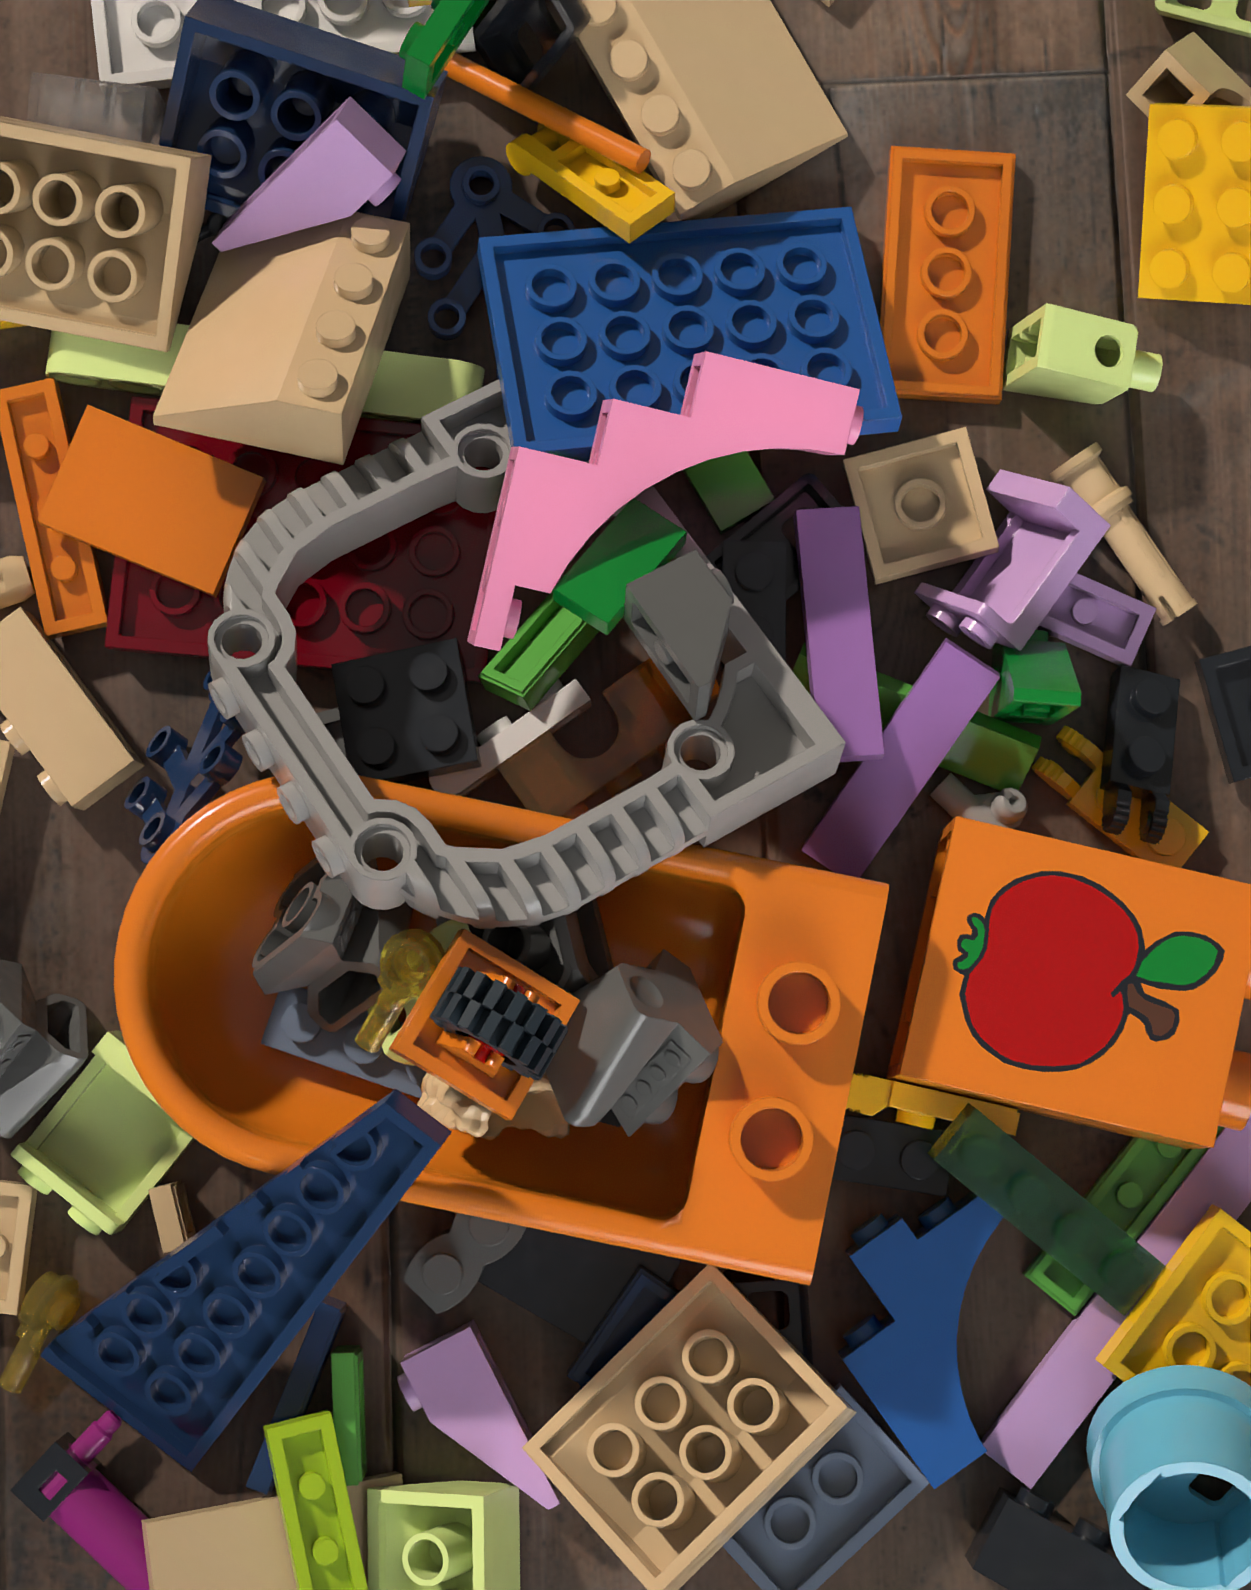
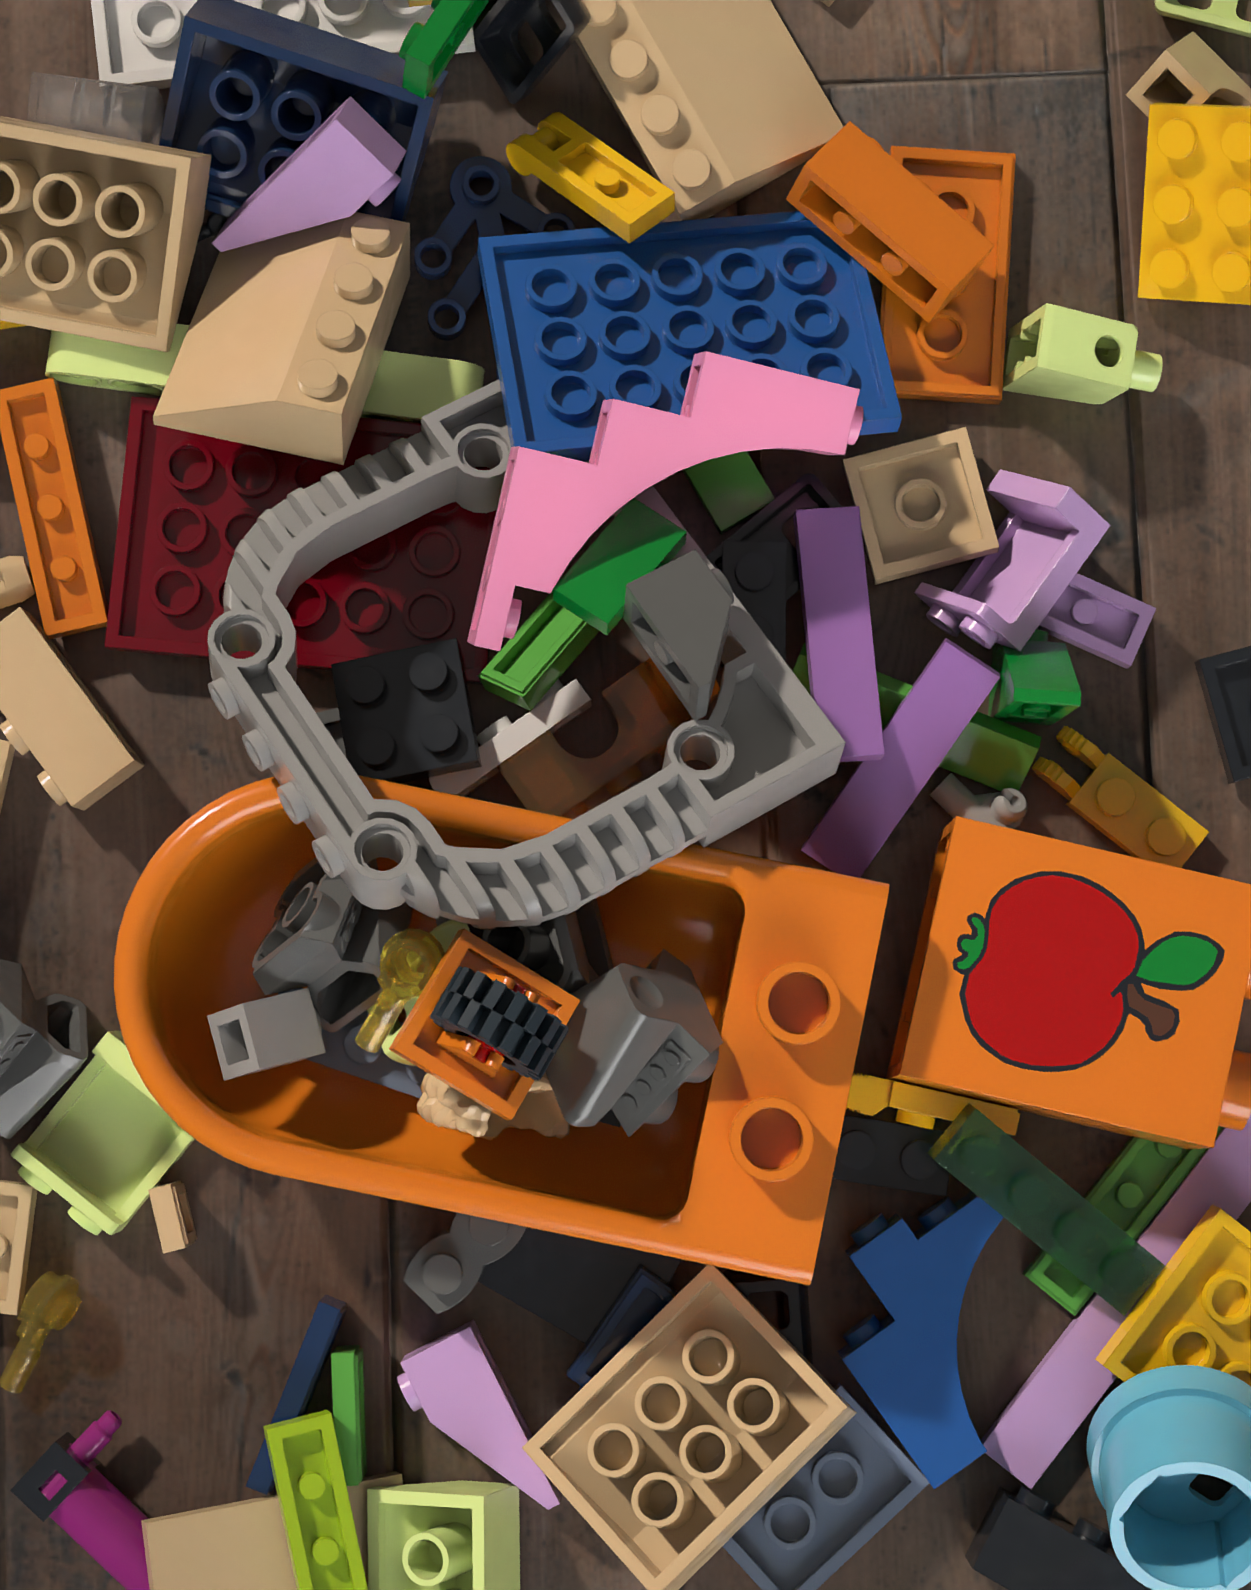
(151, 500): orange tile -> none
(193, 776): dark blue plant -> none
(217, 1312): dark blue wing -> none
(266, 1033): none -> light grey brick
(548, 113): orange bar -> none
(889, 221): none -> orange brick
(1126, 535): tan pin -> none
(1139, 750): black hinge -> none

